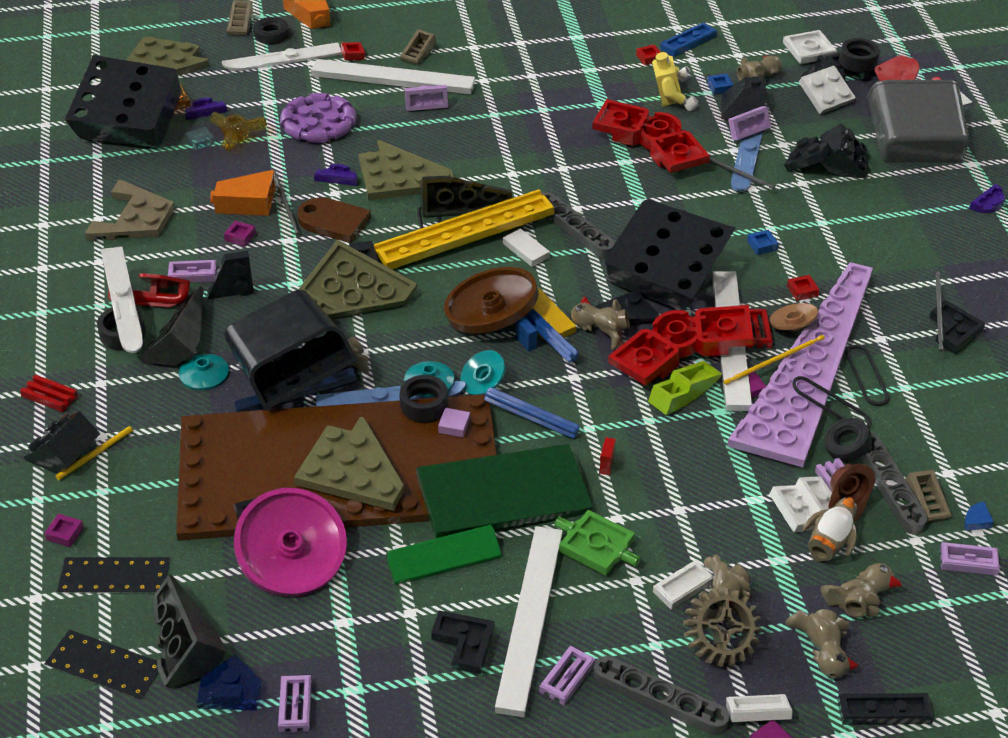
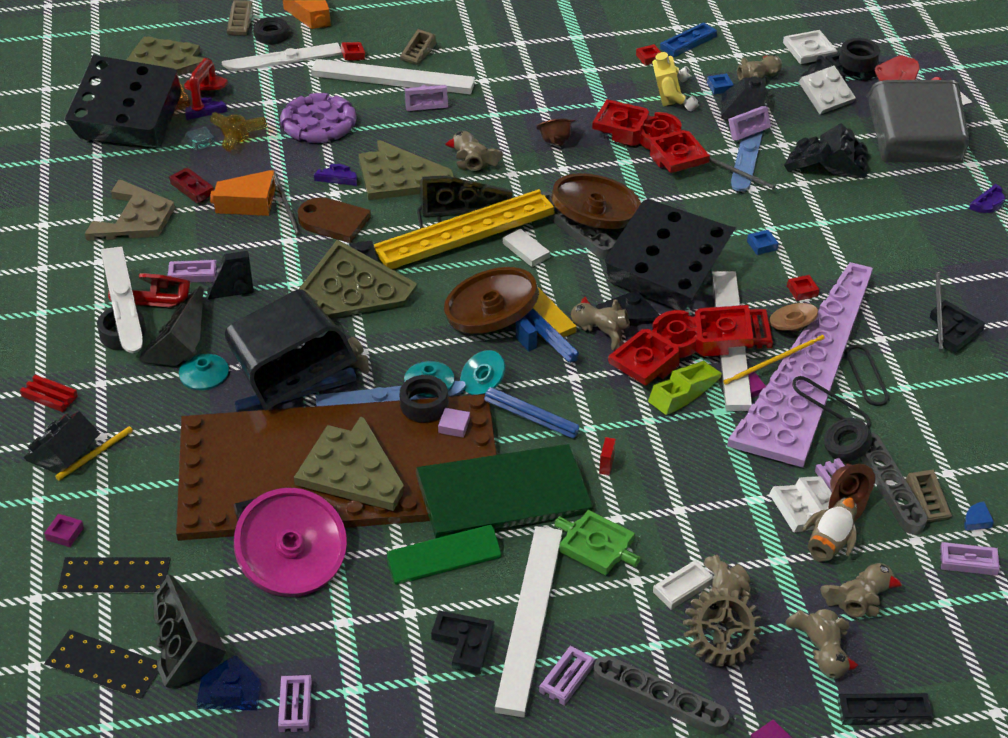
(191, 185): none -> dark red plate
(203, 79): none -> red piece
(239, 233): magenta tile -> none
(472, 152): none -> dark tan animal
(556, 131): none -> copper piece
(595, 200): none -> reddish brown dish
(758, 708): white tile -> none

